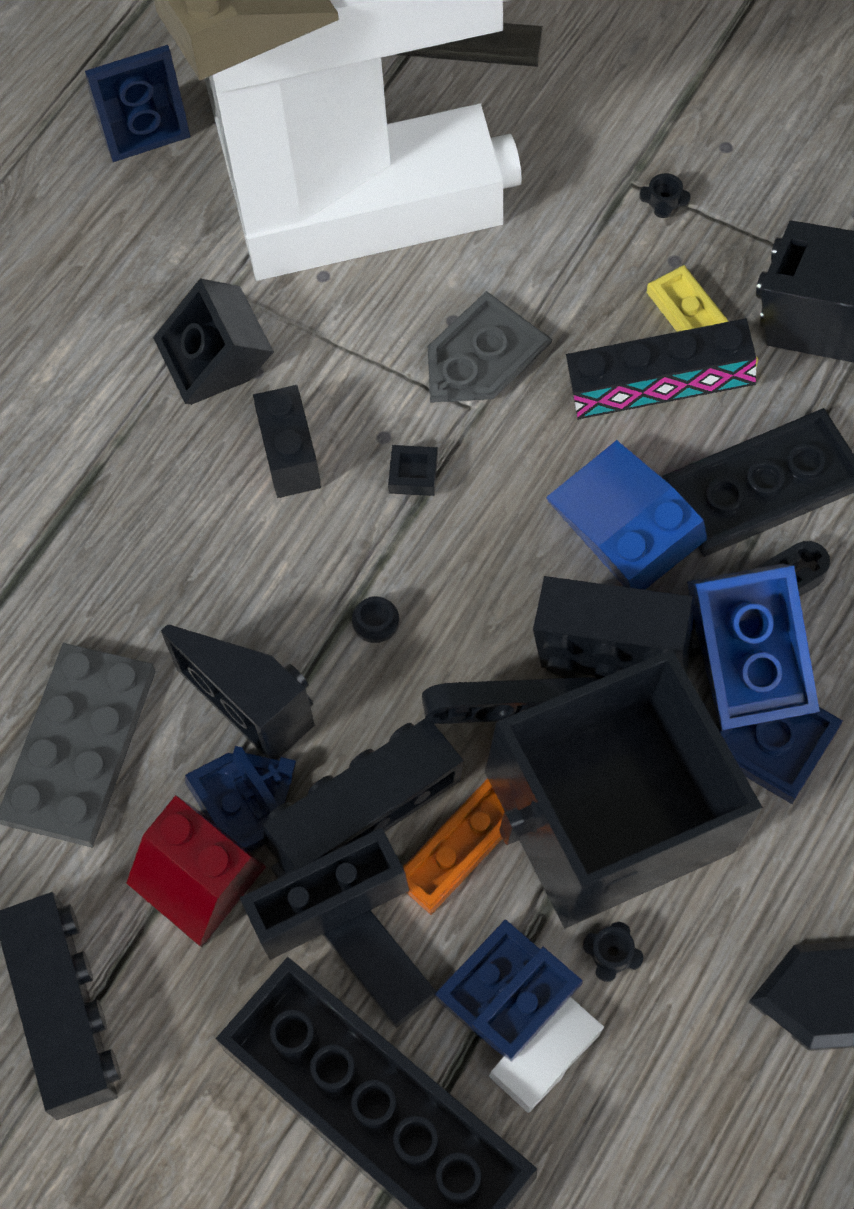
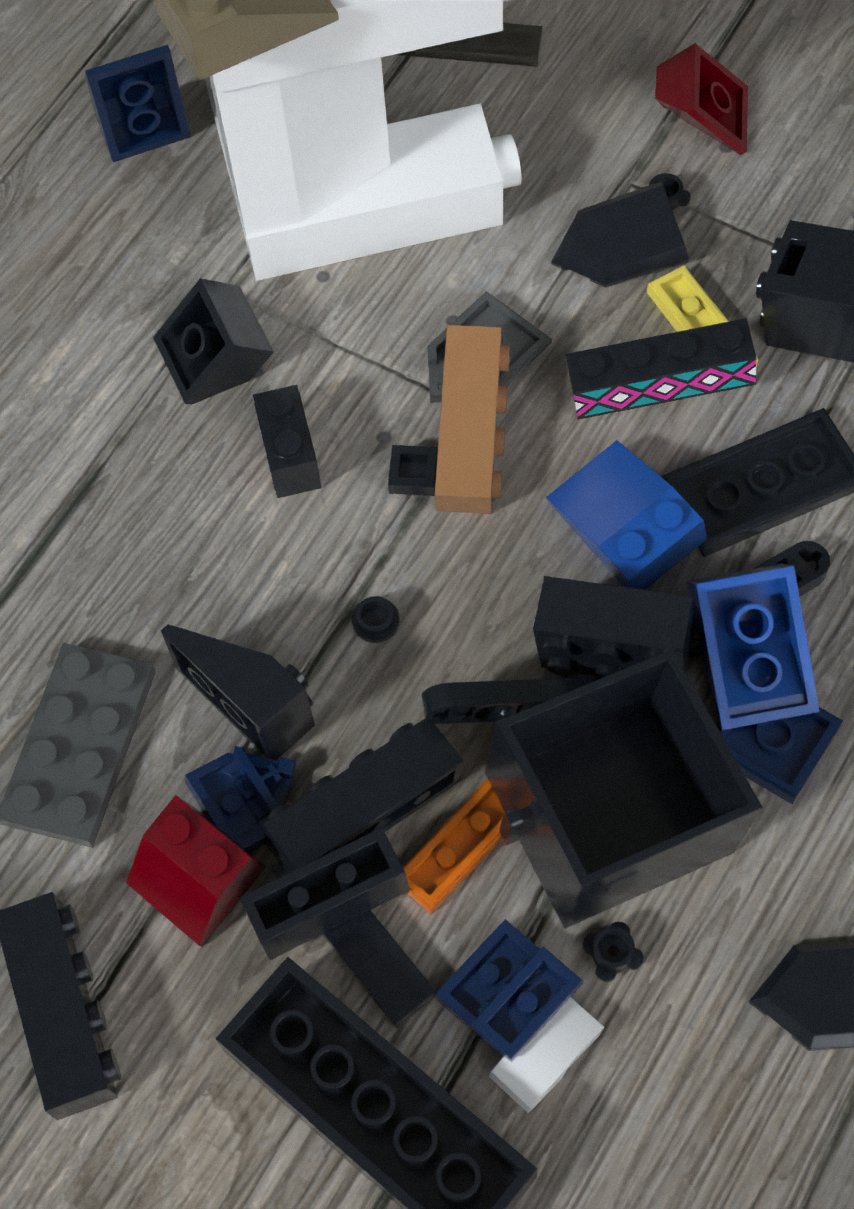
(469, 419): none -> medium nougat brick
(623, 238): none -> black tile
(705, 96): none -> dark red slope

